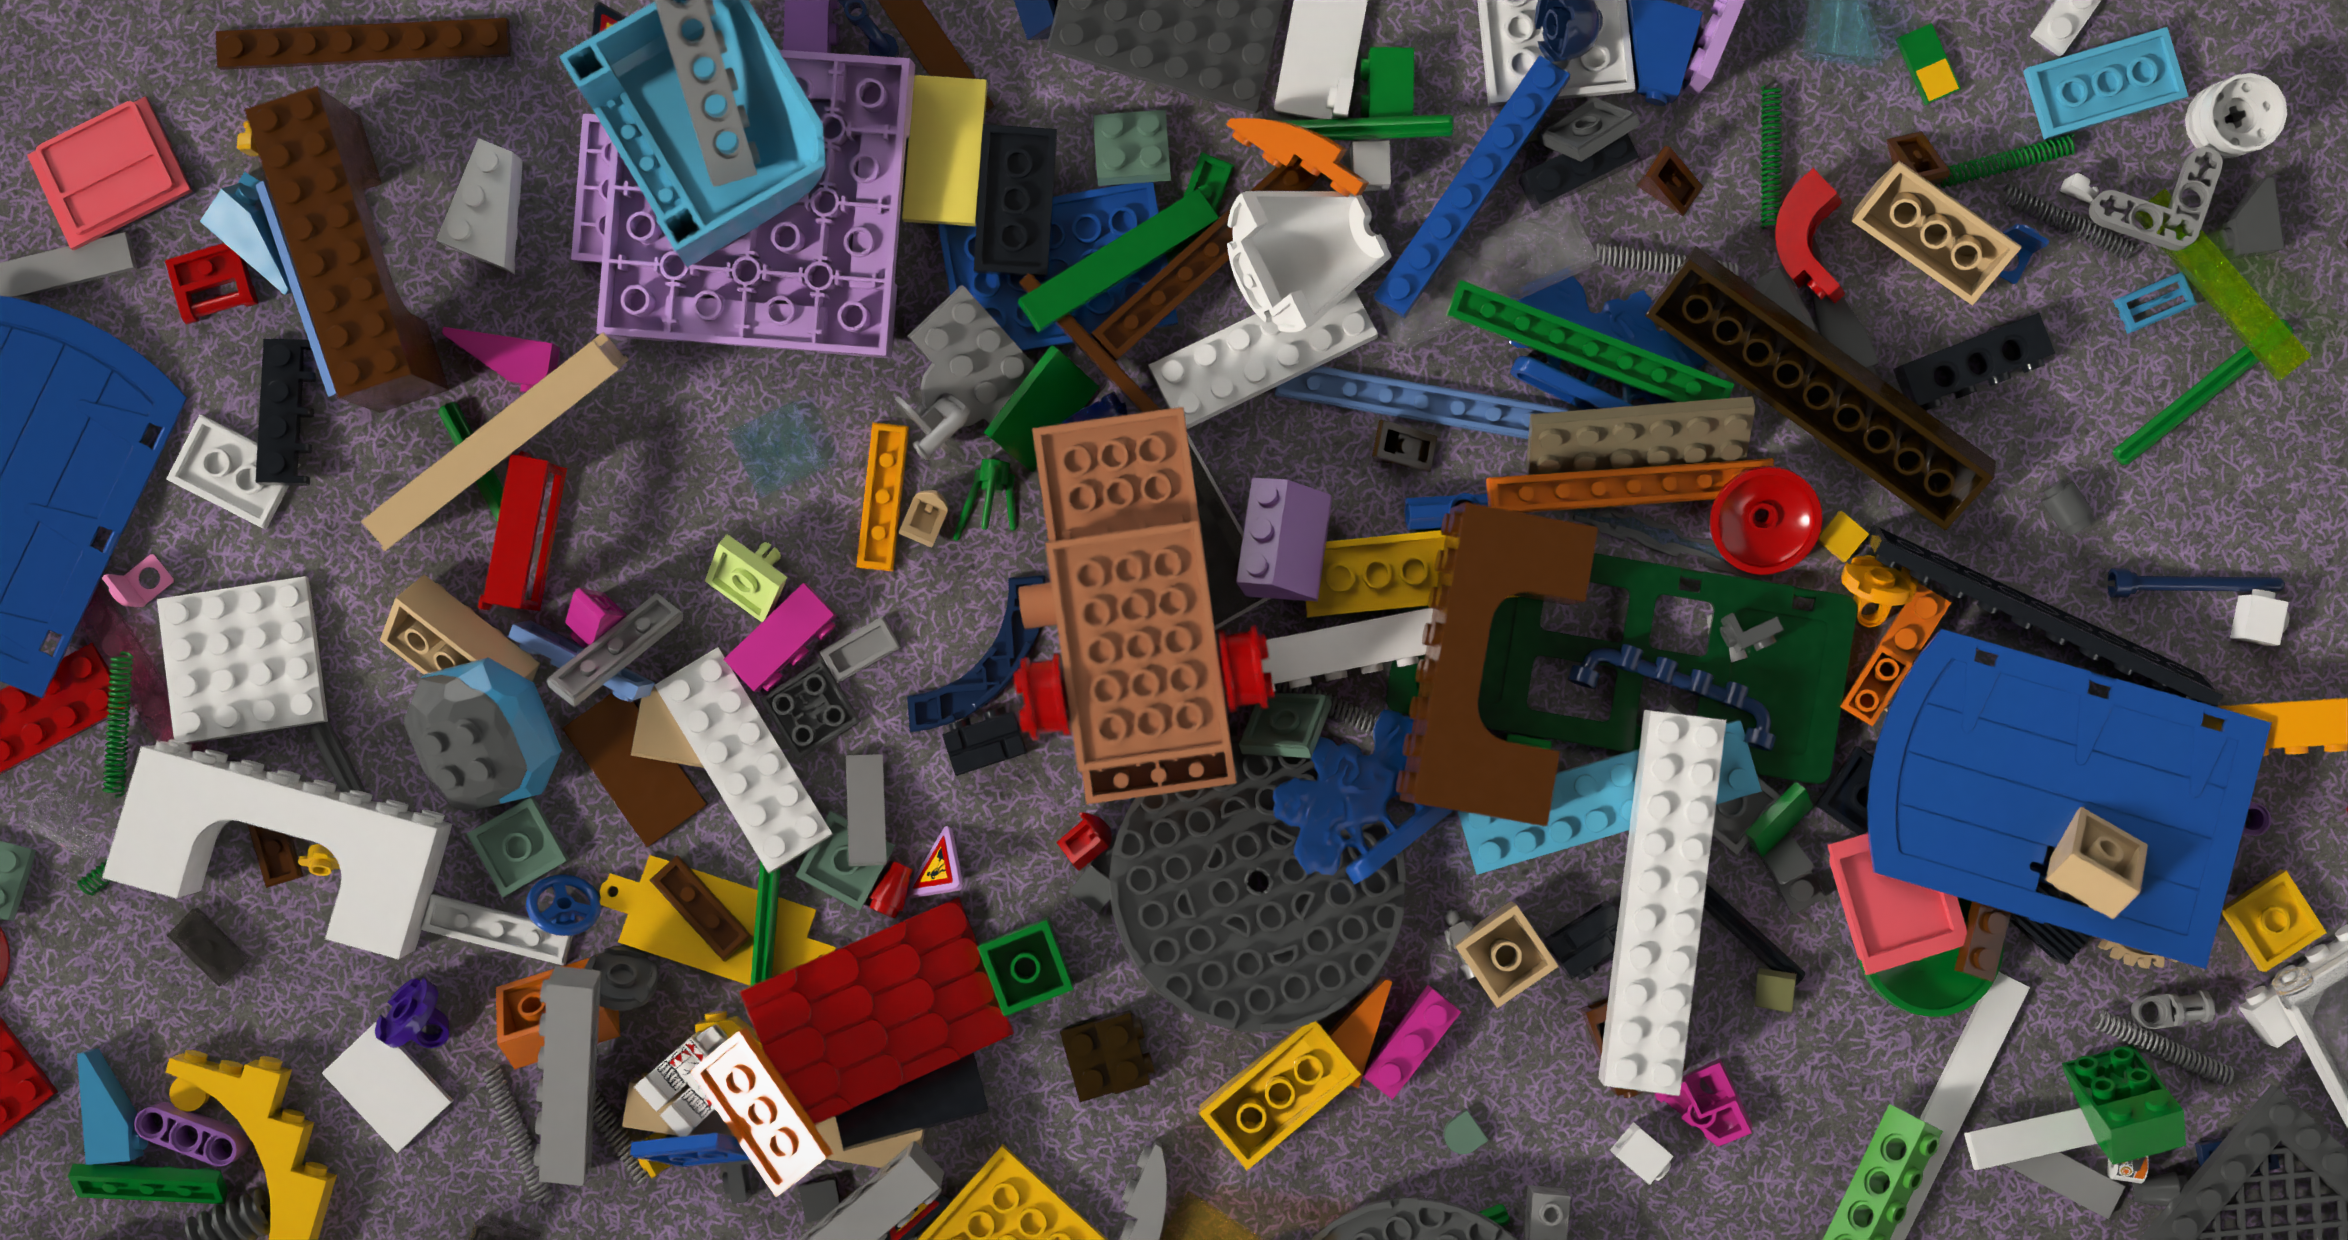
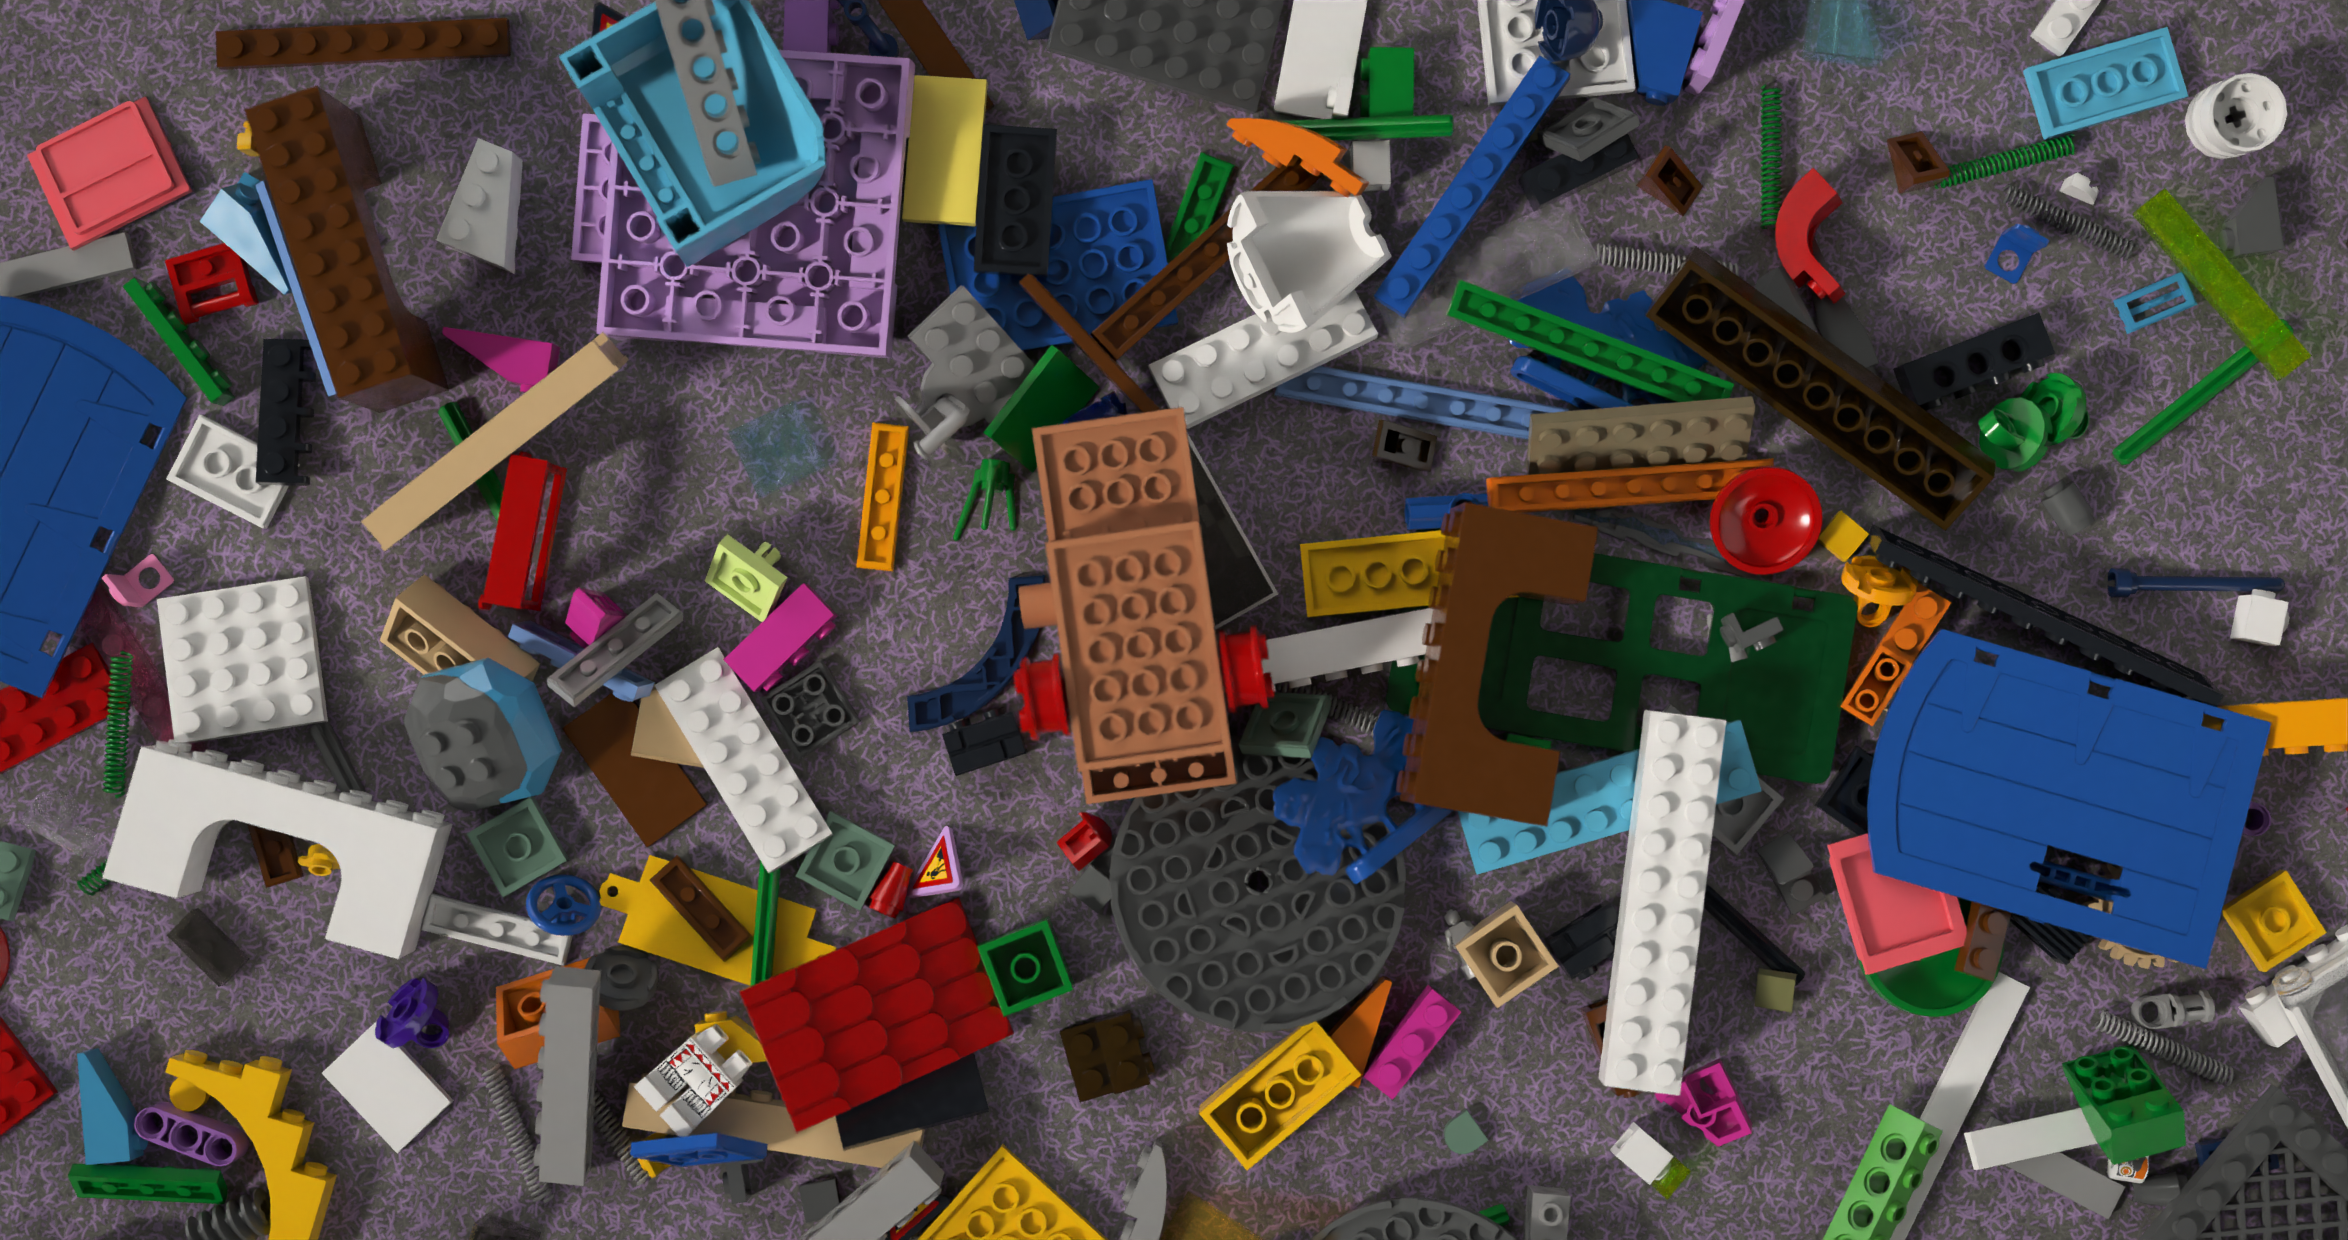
(171, 329): none -> green plate
(761, 1112): plate -> none
(860, 649): light grey tile -> none
(865, 810): light grey tile -> none
(925, 517): tan plate -> none
(1117, 260): green tile -> none
(1131, 147): sand green plate -> none
(1283, 540): medium lavender slope -> none
(1672, 1179): none -> clear neon green tile
(1698, 684): dark blue bar -> none
(1779, 819): green tile -> none
(1928, 64): green tile -> none
(1934, 232): tan slope -> none
(2015, 434): none -> green tile
(2064, 403): none -> green tile
(2098, 863): tan slope -> none
(2175, 214): light grey beam -> none

